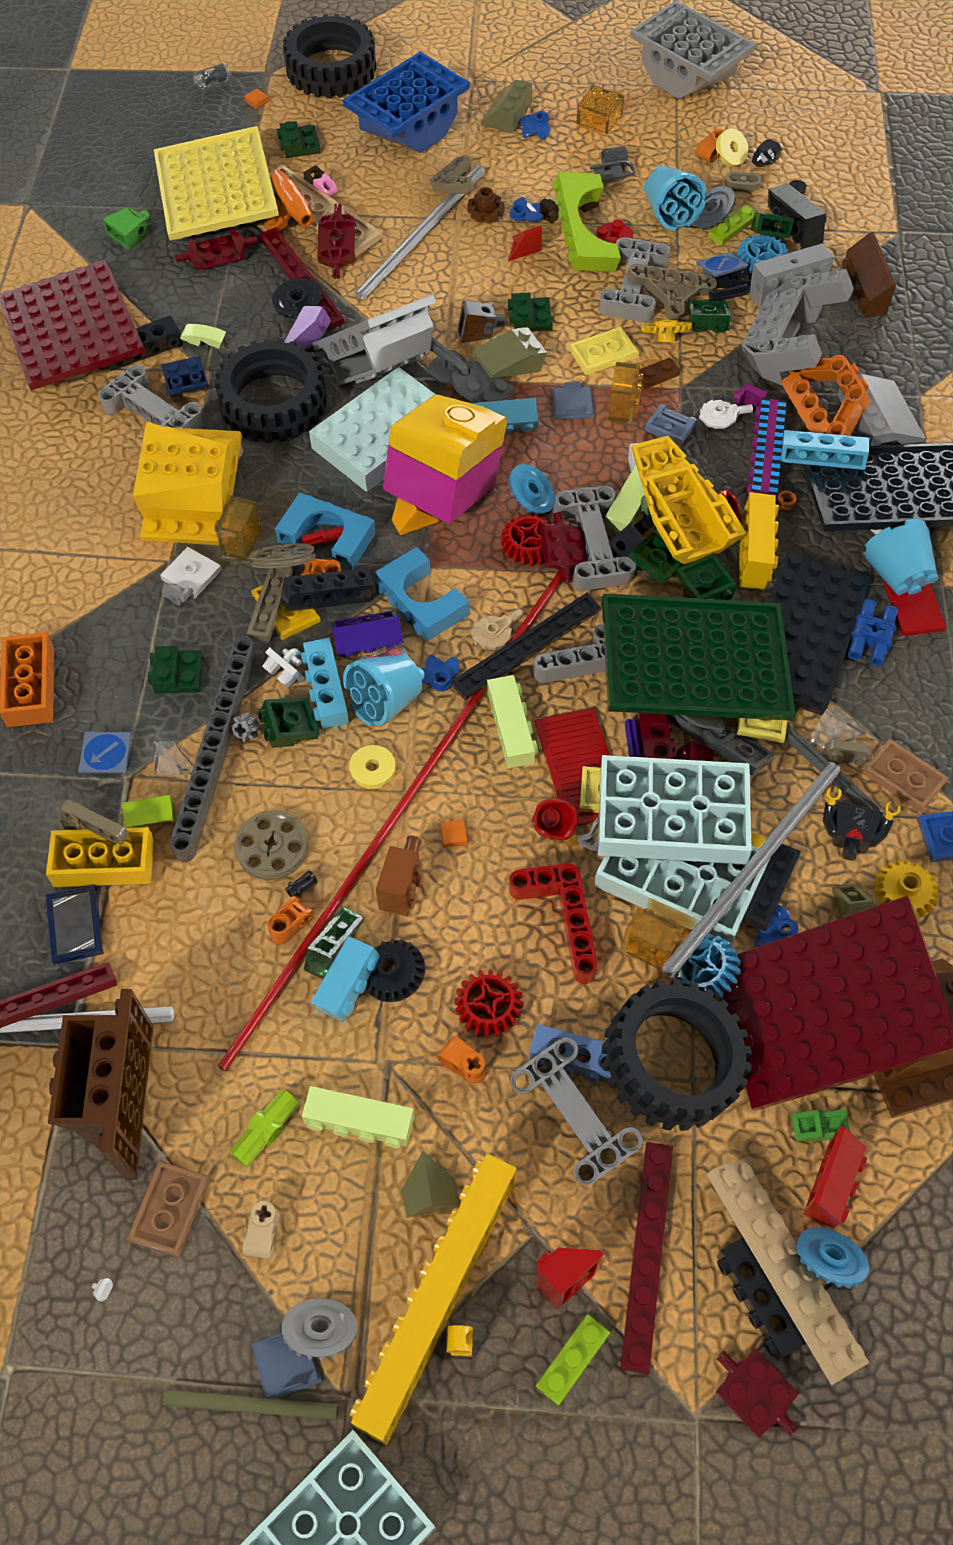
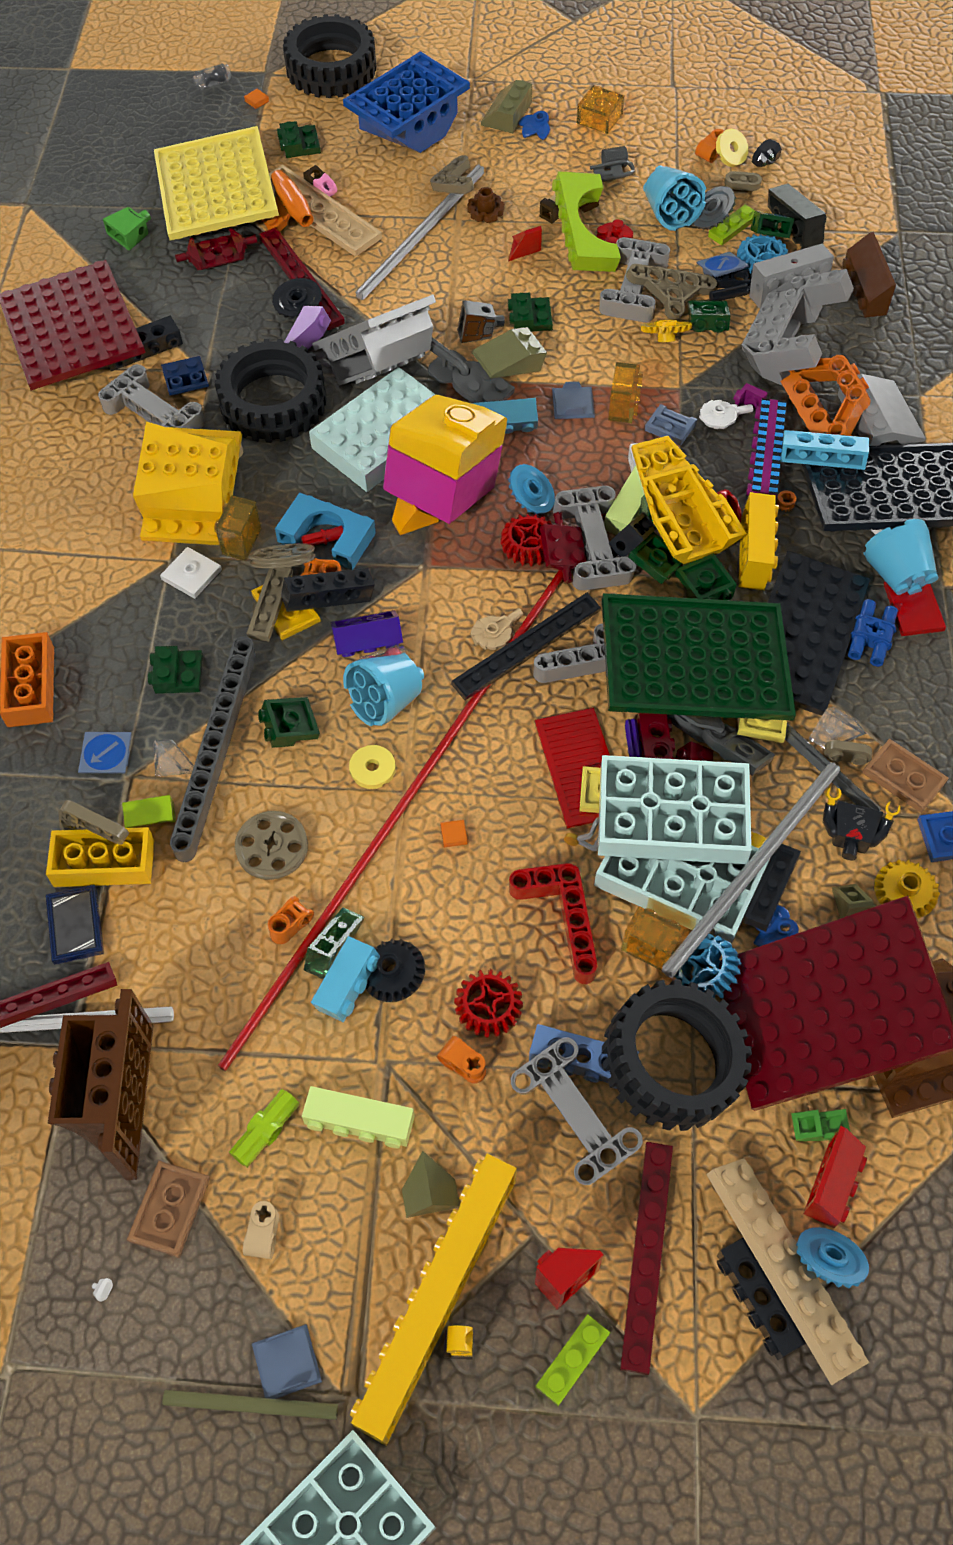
(176, 594): light grey piece -> none
(196, 333): yellowish green slope -> none
(245, 727): light grey gear -> none
(289, 673): white hips -> none
(301, 885): black pin -> none
(319, 1328): light grey gear -> none
(321, 653): medium azure brick -> none
(339, 251): dark red plate -> none
(400, 878): dark orange brick -> none
(427, 618): dark azure arch -> none
(437, 670): blue plate -> none
(511, 721): yellowish green brick -> none
(525, 211): blue plate -> none
(555, 819): red hair -> none
(603, 350): light yellow tile -> none
(659, 372): reddish brown plate -> none
(688, 50): light grey wedge -> none
(757, 1393): dark red plate -> none
(799, 185): black piece -> none

